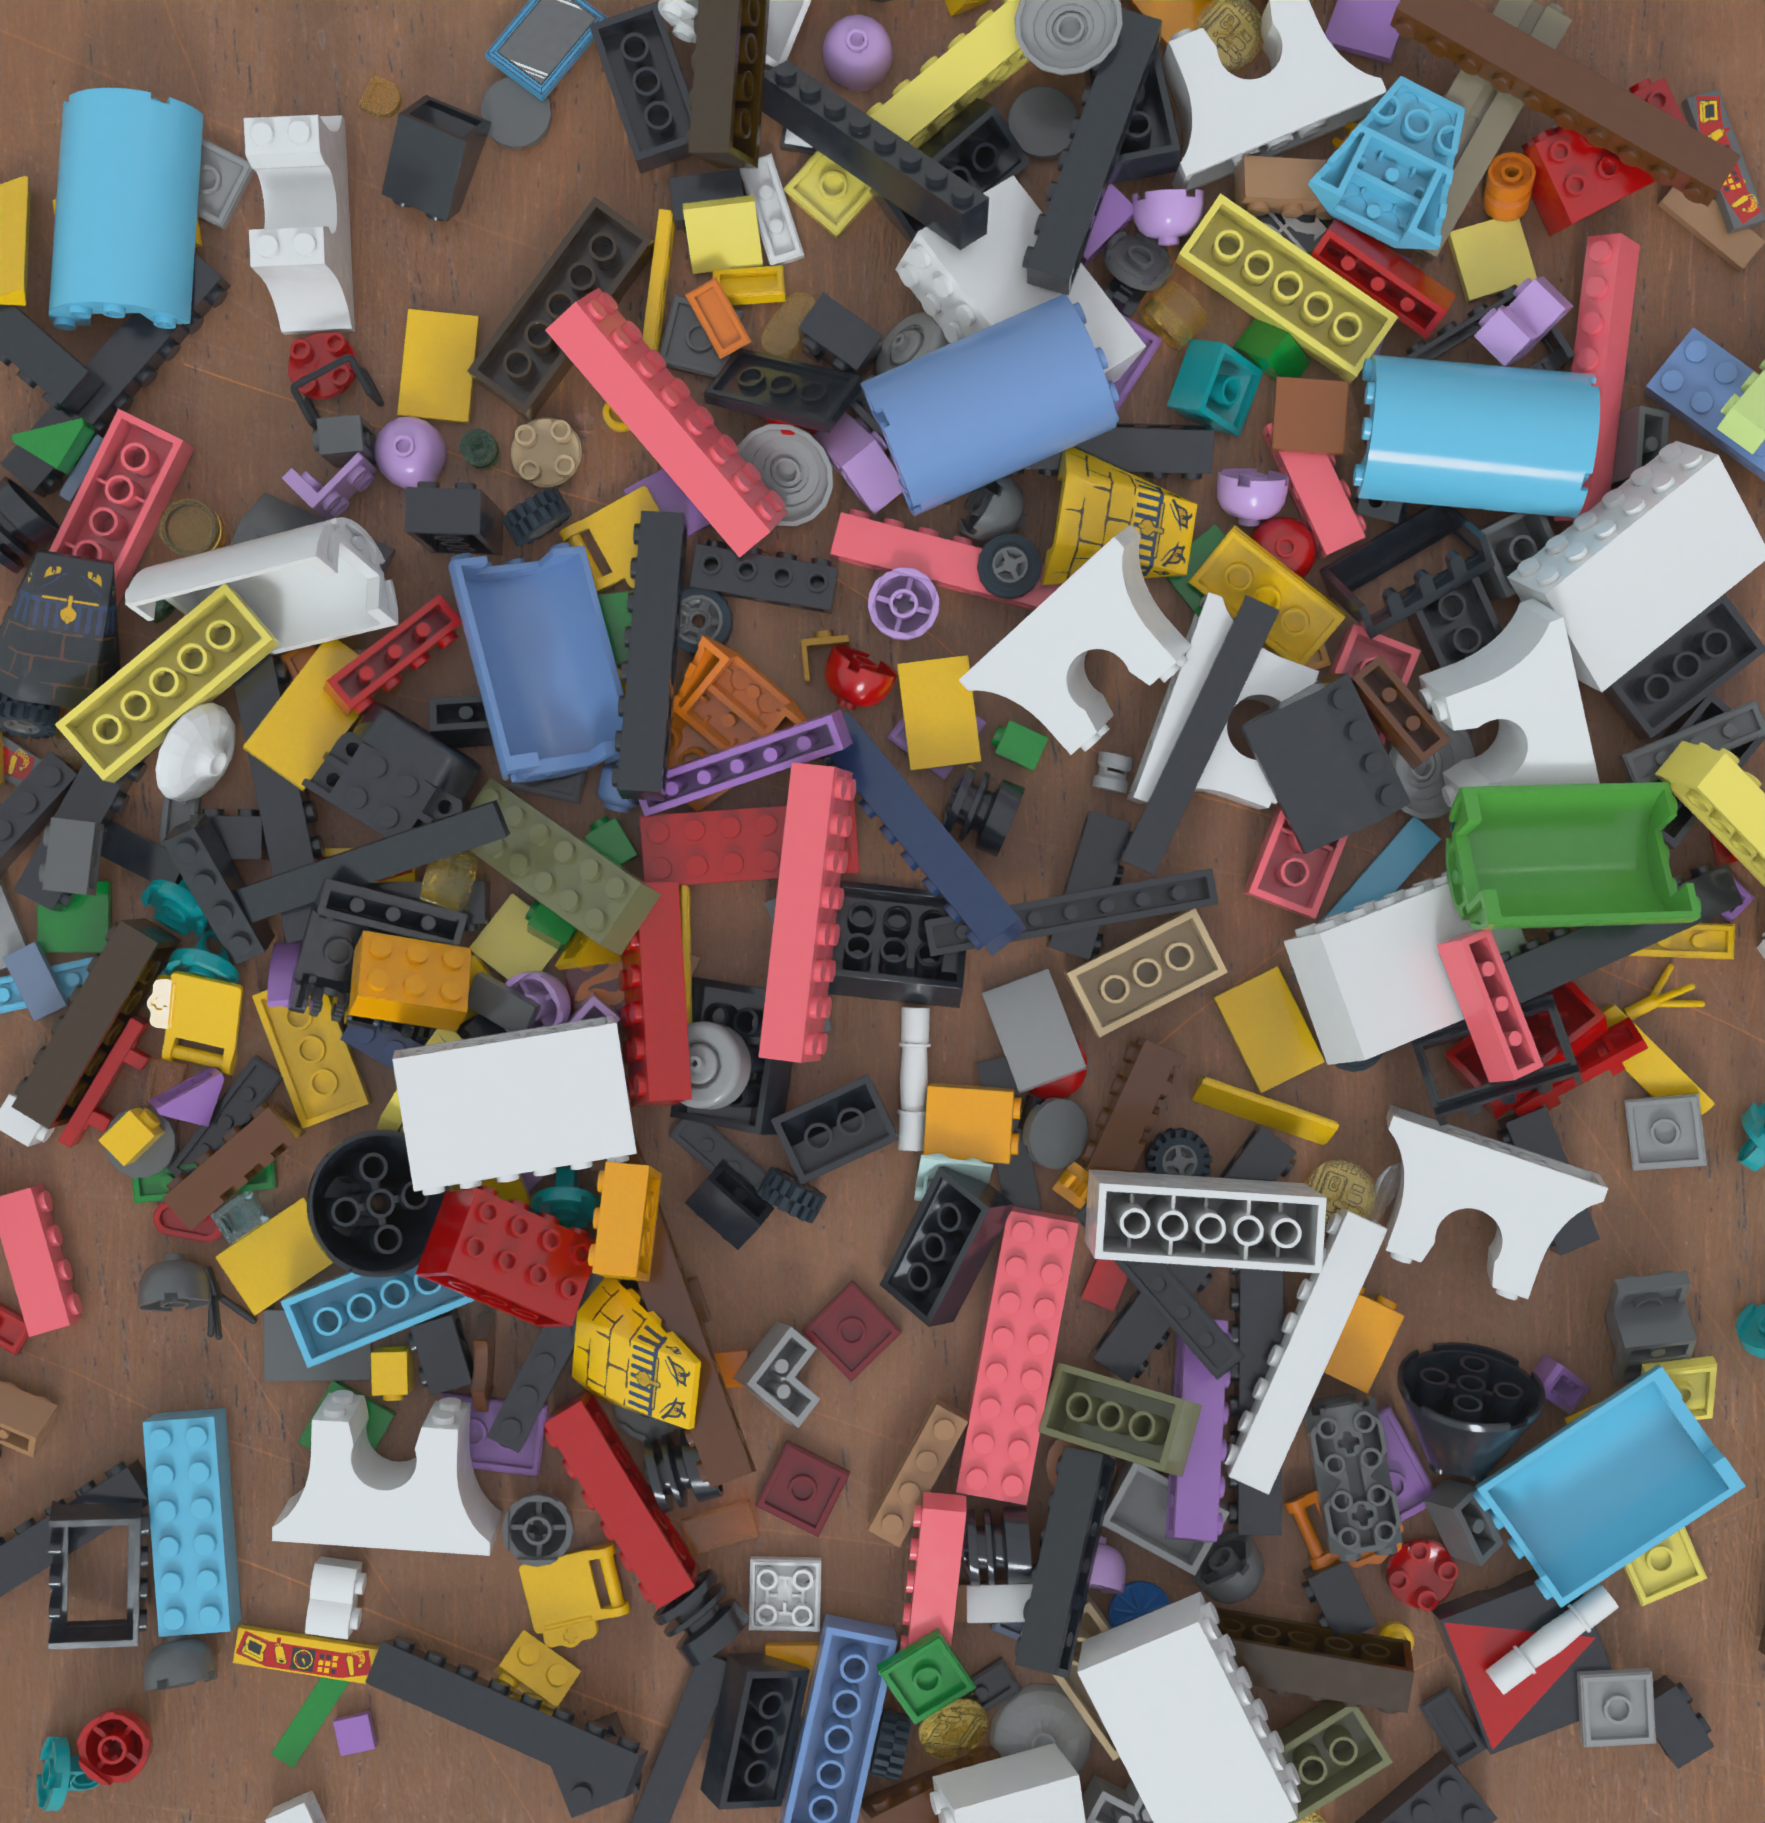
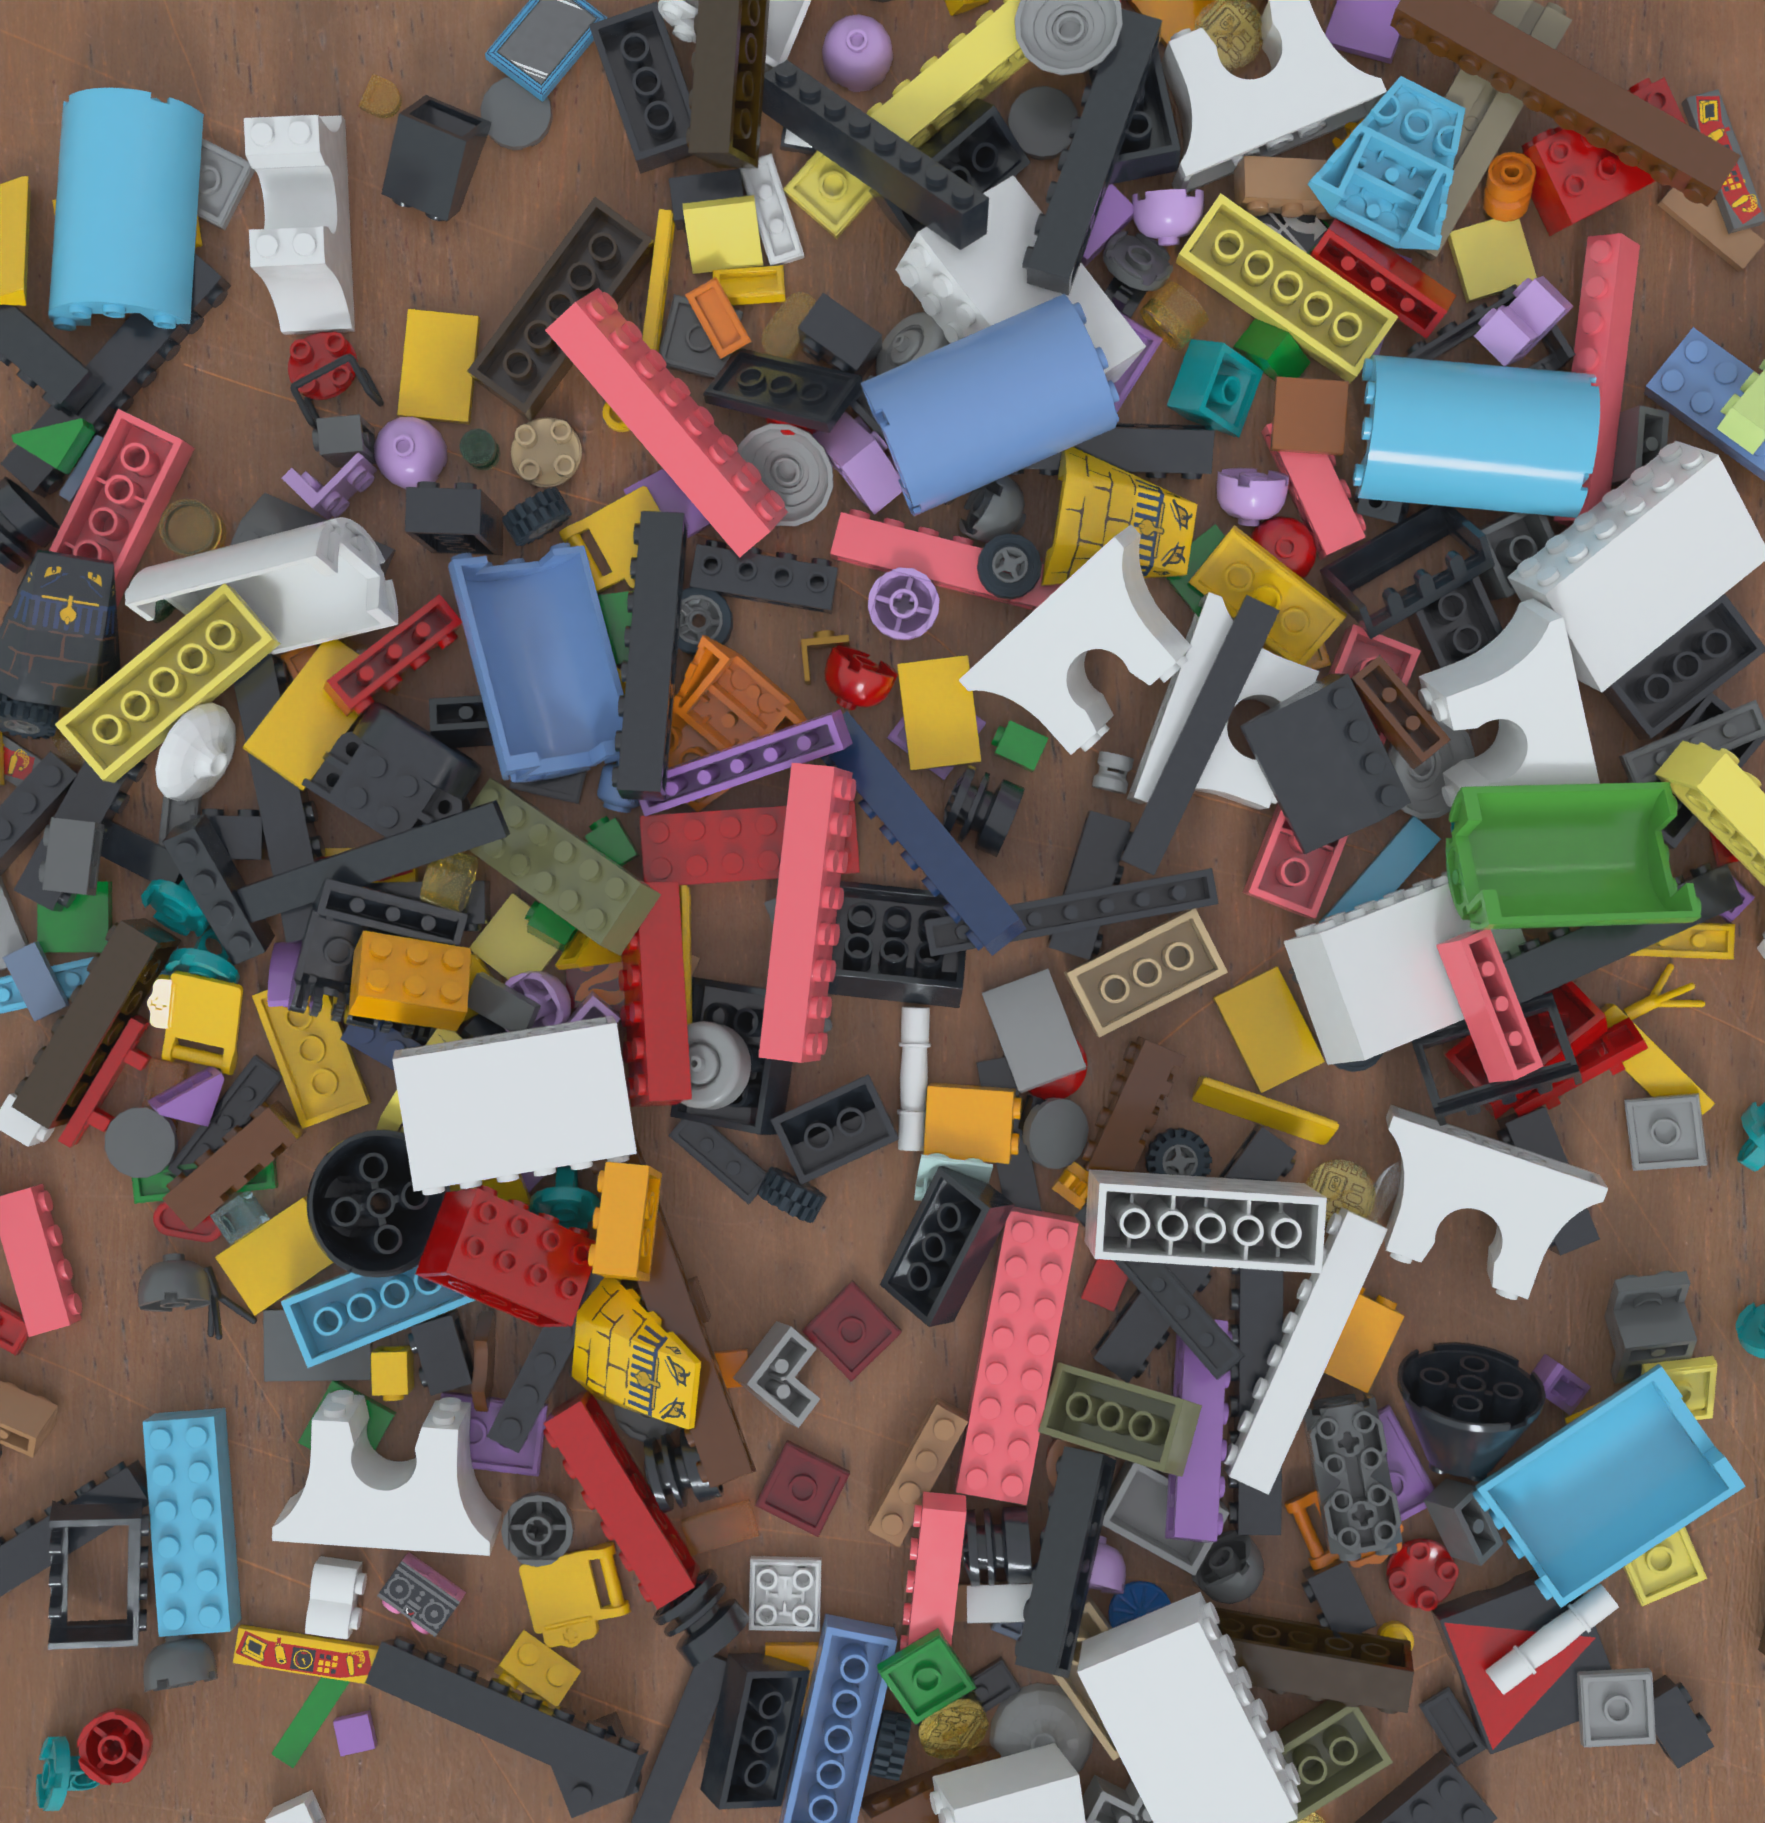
(132, 1135): yellow brick -> none
(421, 1595): none -> brick
(729, 1205): black brick -> none

